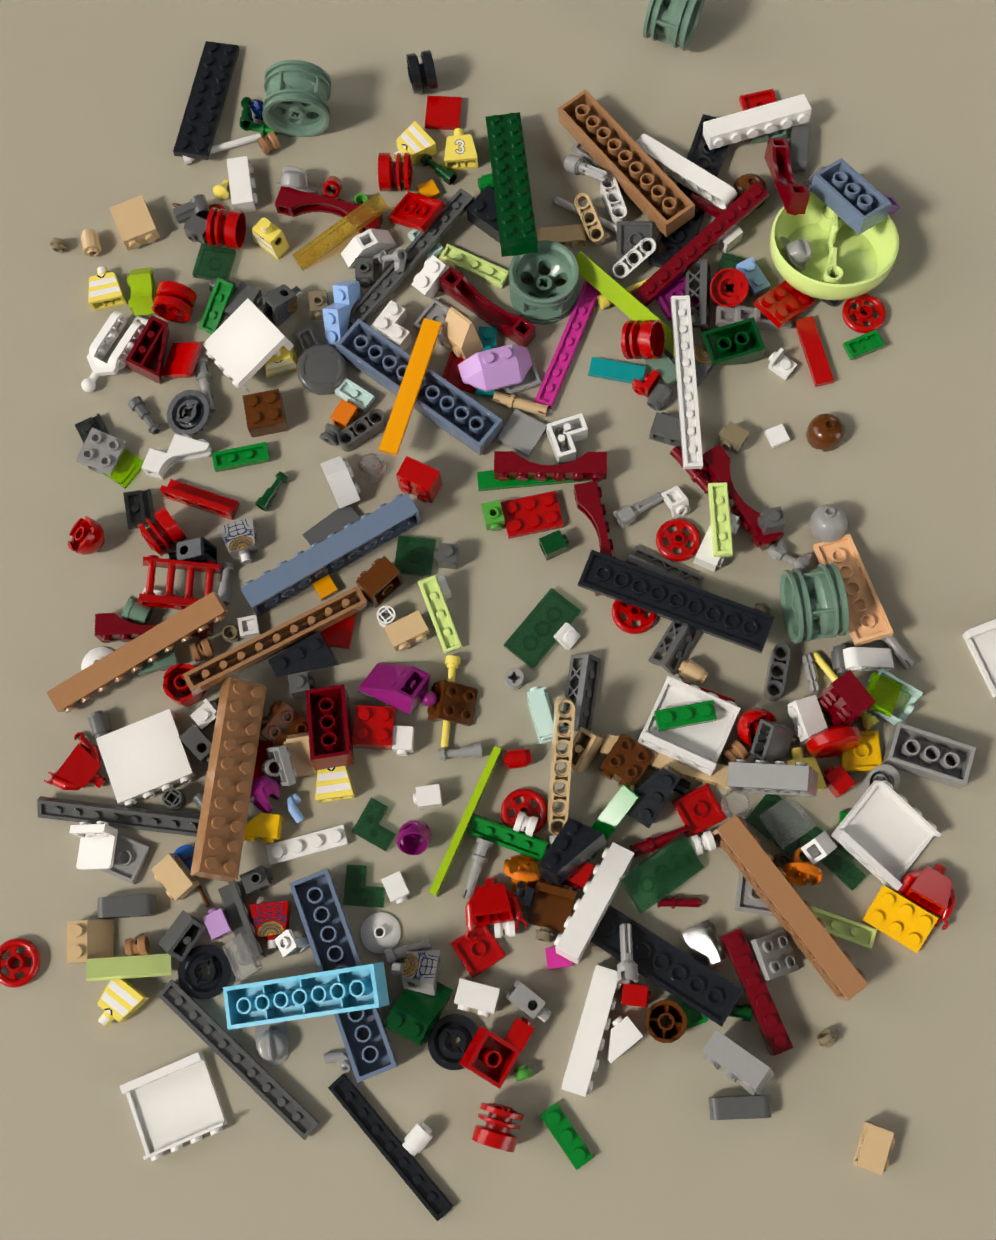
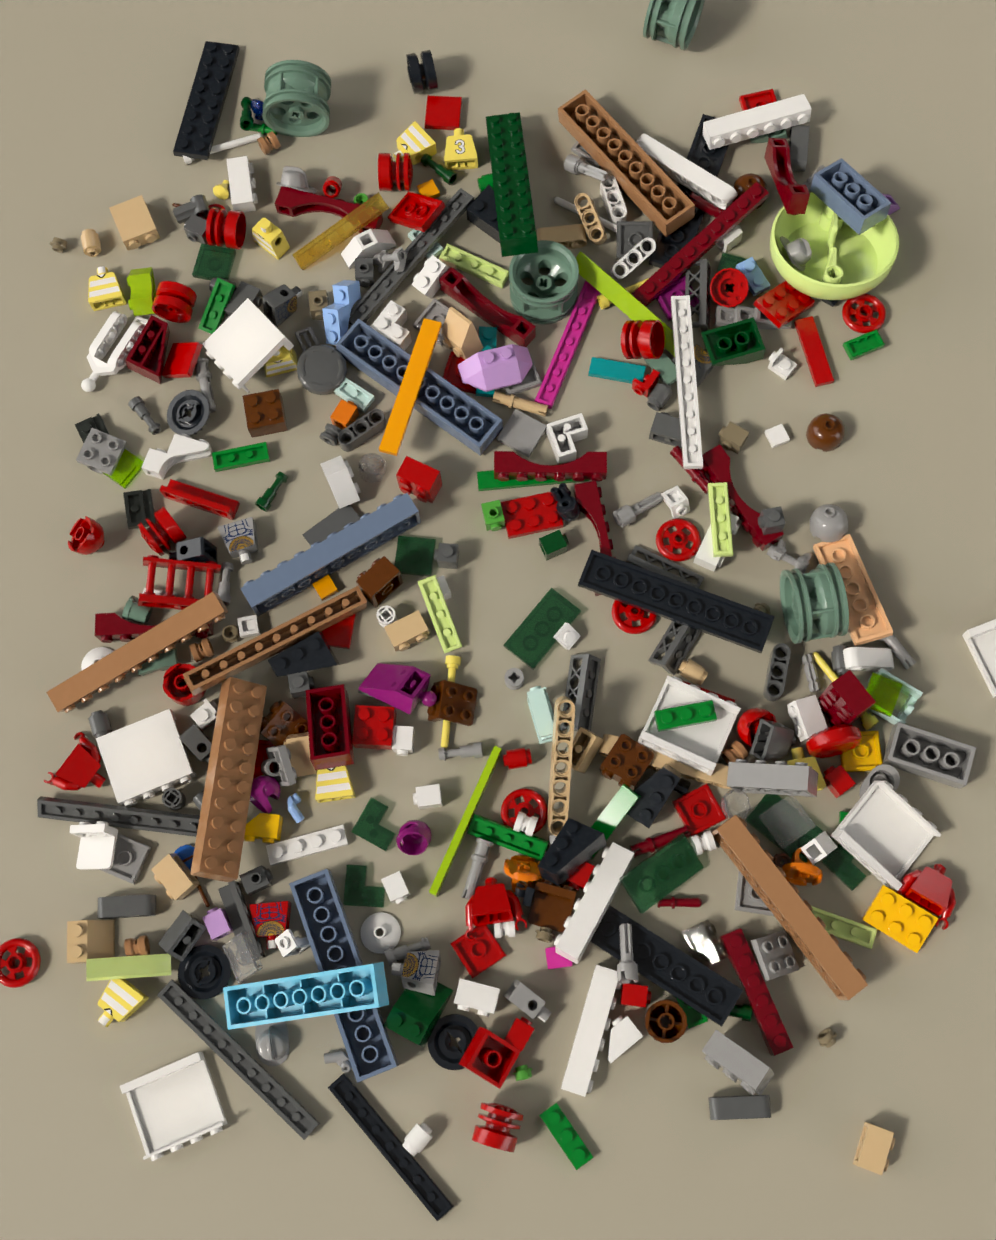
(567, 505): none -> black piece

